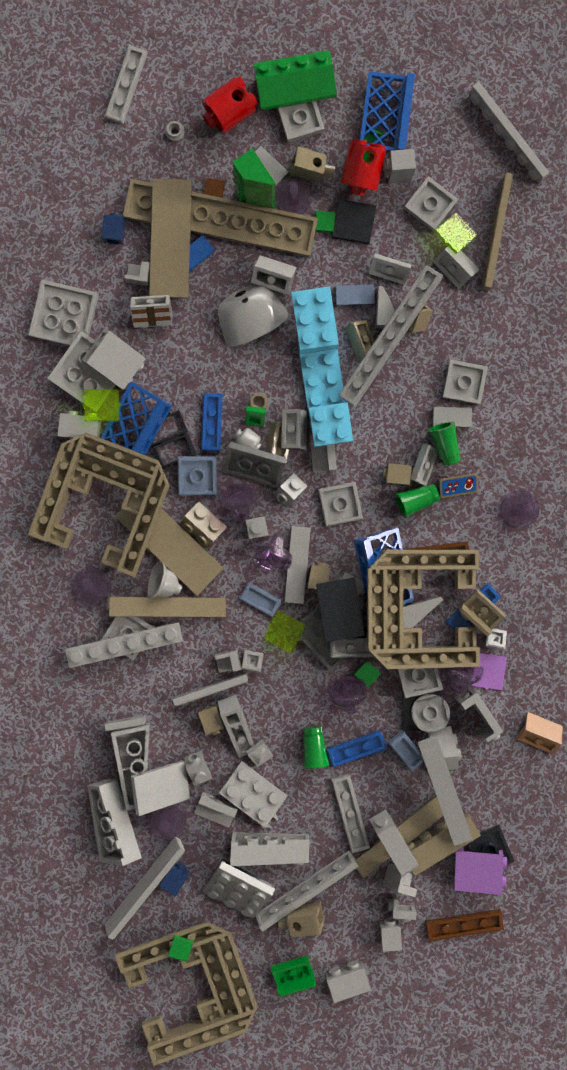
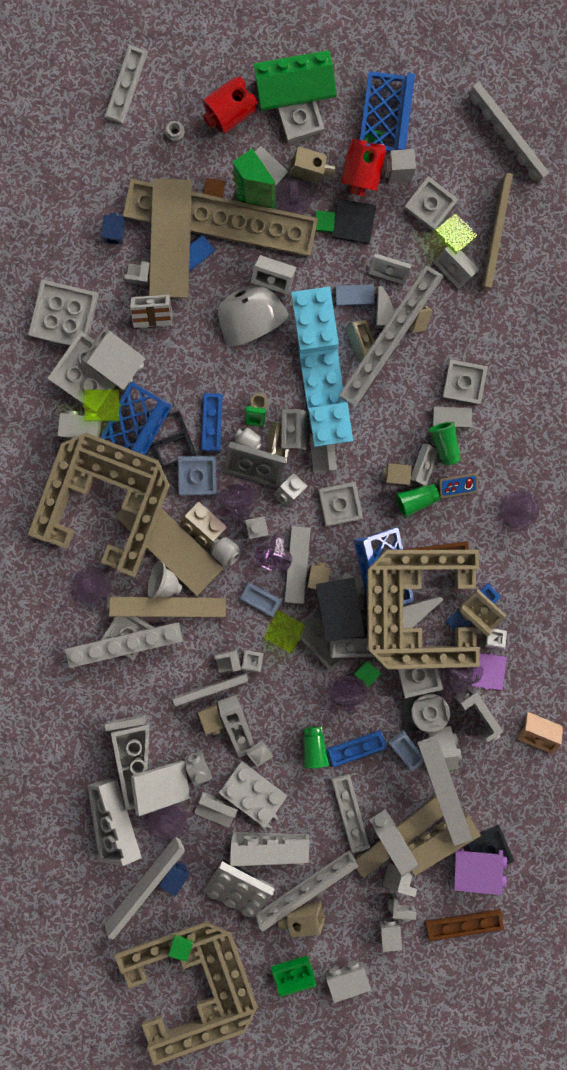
(225, 551): none -> light grey head

